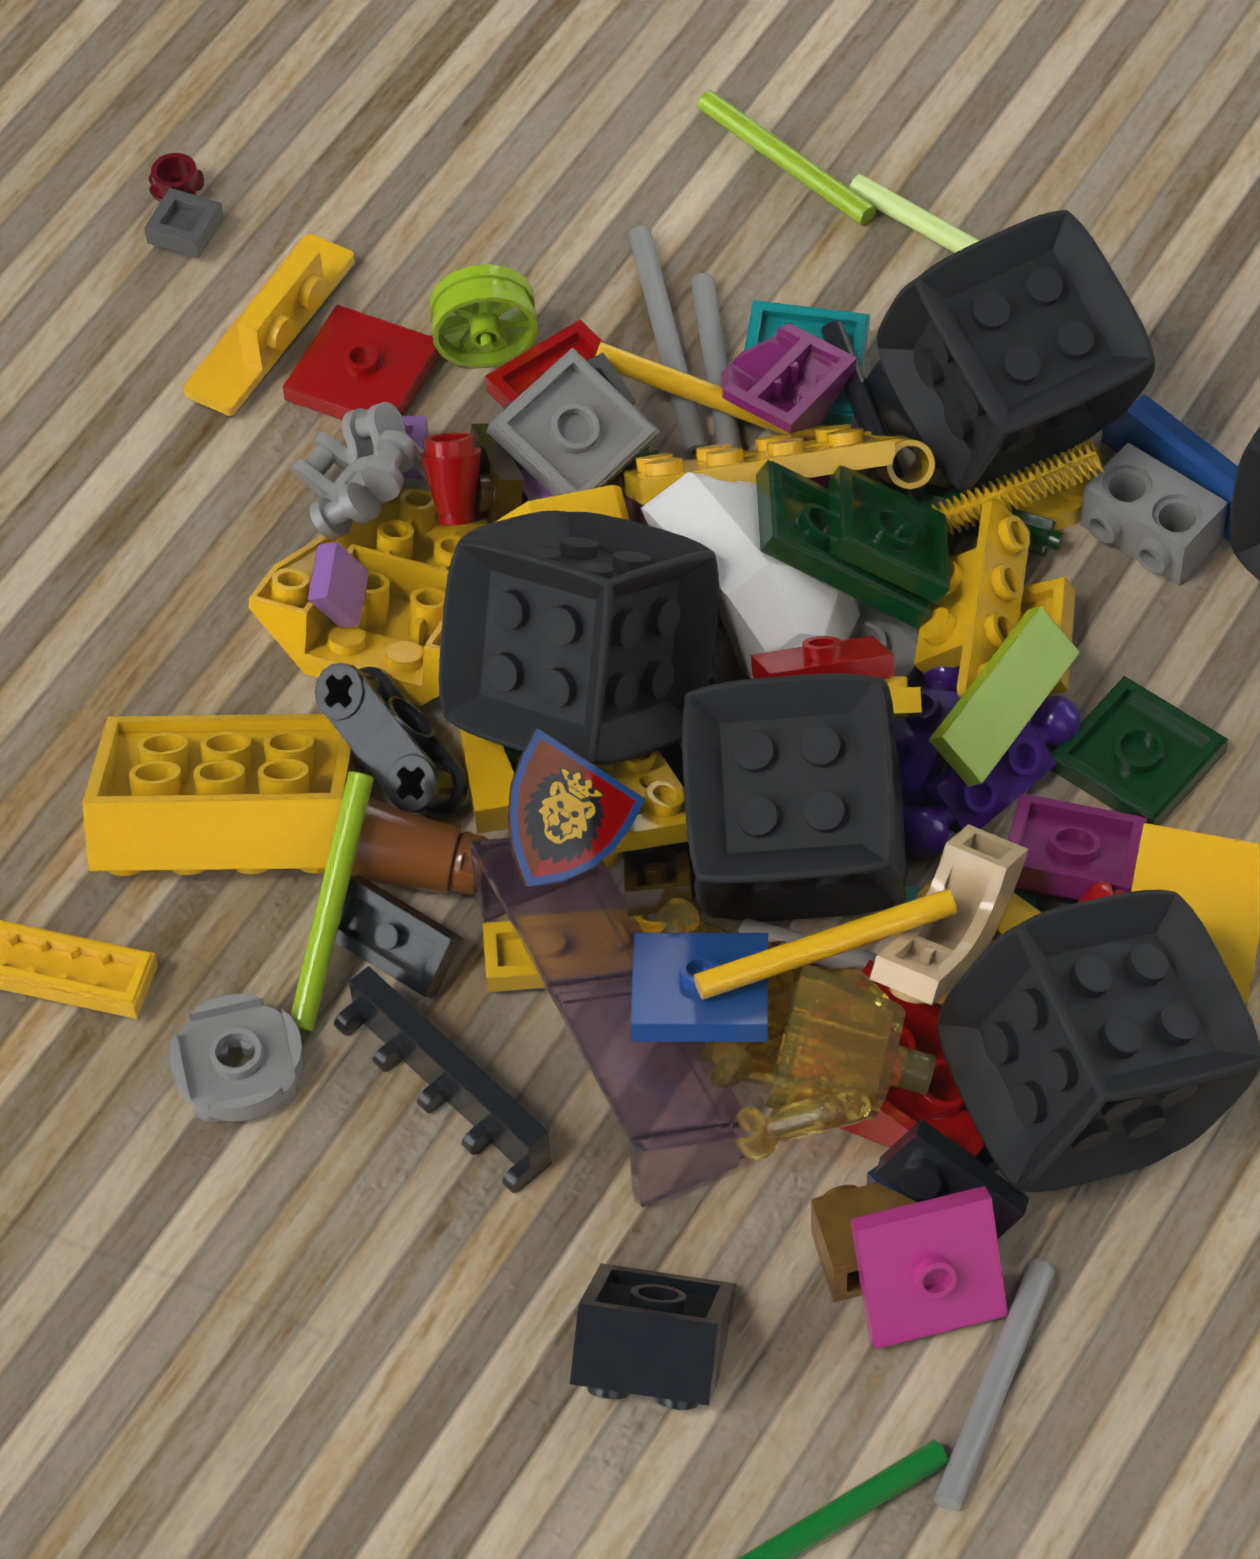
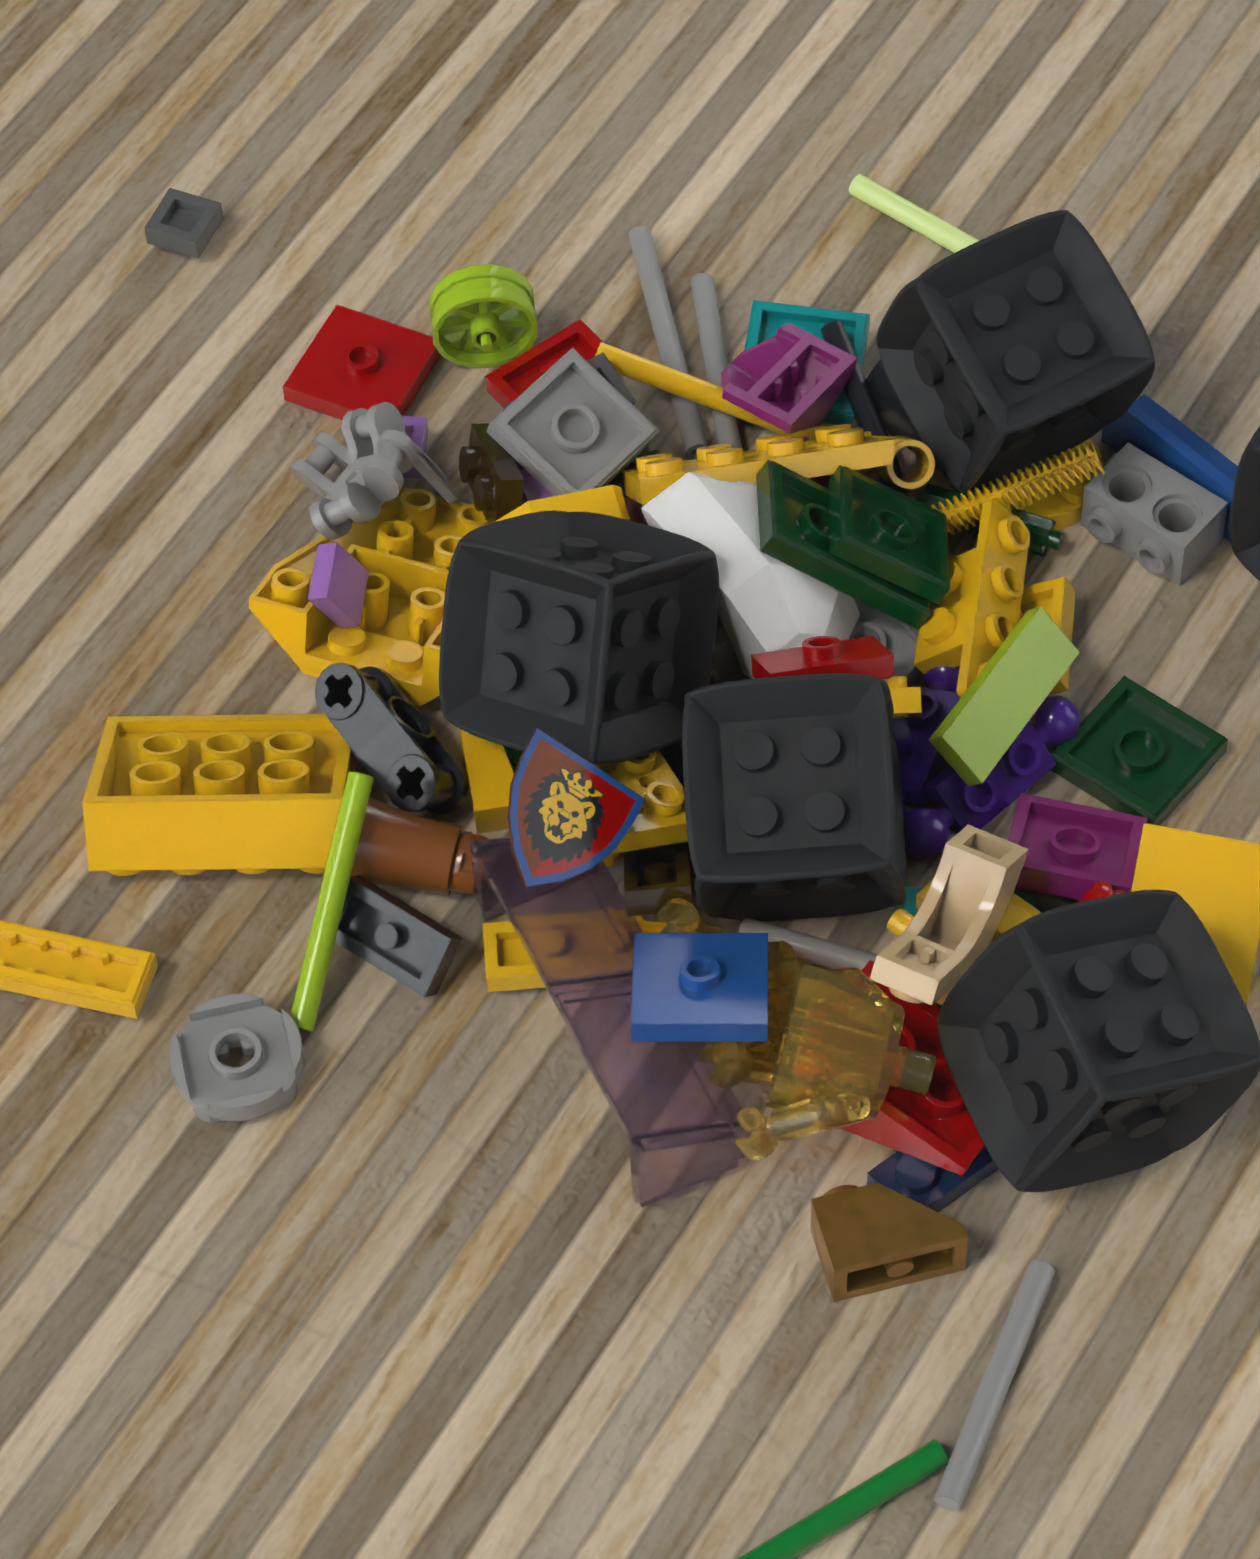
(174, 172): dark red plate -> none
(269, 324): yellow bracket -> none
(449, 1075): black hinge -> none
(452, 476): red cone -> none
(651, 1336): black slope -> none
(786, 158): lime bar -> none
(825, 944): yellow bar -> none
(929, 1267): dark pink plate -> none
(931, 1166): black plate -> none

